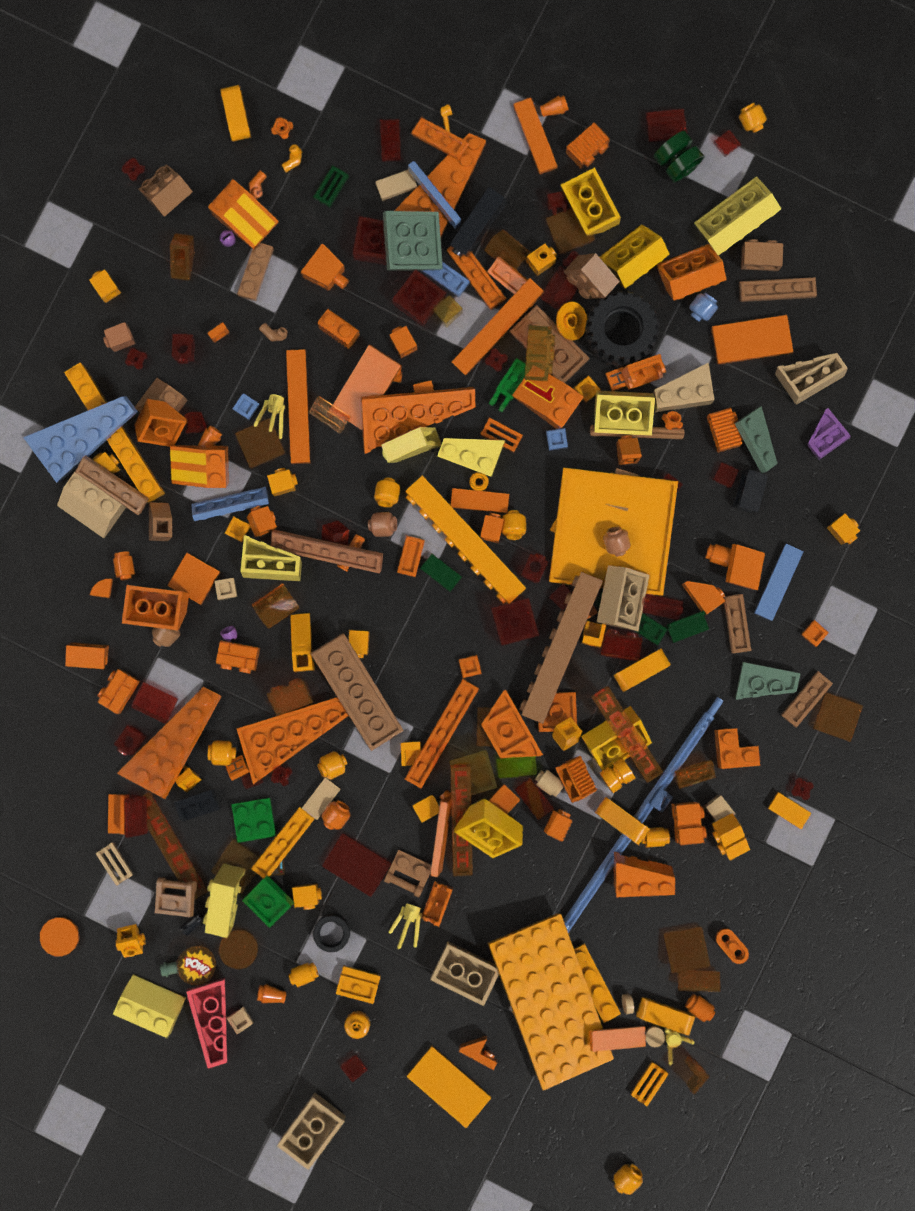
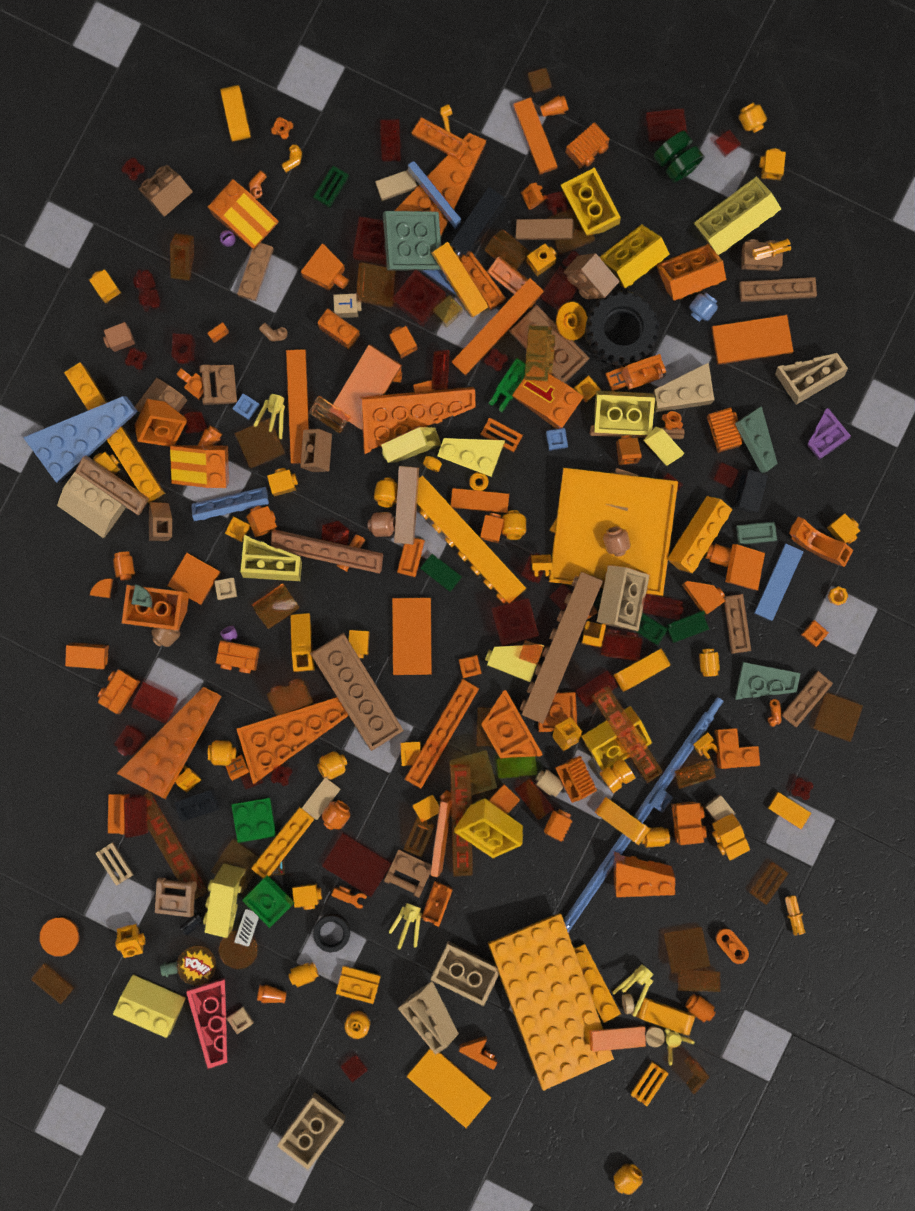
(52, 983): none -> clear orange tile
(141, 597): none -> sand green tile
(143, 283): none -> clear red hinge
(194, 384): none -> orange plate
(224, 384): none -> medium nougat plate
(246, 928): none -> white sticker
(316, 450): none -> medium nougat brick
(343, 893): none -> orange plate
(346, 305): none -> tan brick
(375, 285): none -> clear orange tile
(406, 505): none -> medium nougat tile
(412, 636): none -> orange tile
(423, 825): none -> clear orange tile
(429, 1017): none -> tan wedge
(432, 463): none -> light orange tile
(440, 370): none -> clear red slope
(459, 279): none -> light orange tile
(507, 660): none -> light yellow slope
(531, 652): none -> clear orange tile
(533, 195): none -> orange tile
(539, 80): none -> clear orange tile
(541, 562): none -> light orange tile
(544, 229): none -> medium nougat tile
(594, 686): none -> clear red hinge
(641, 976): none -> light yellow plant
(663, 446): none -> light yellow slope
(699, 534): none -> light orange brick
(704, 744): none -> light orange tile
(709, 662): none -> light orange brick
(756, 533): none -> sand green tile
(771, 249): none -> light orange axle
(772, 164): none -> light orange brick
(775, 719): none -> orange arm
(777, 869): none -> clear orange tile
(794, 915): none -> light orange axle
(819, 543): none -> orange arch
(837, 596): none -> light orange tile

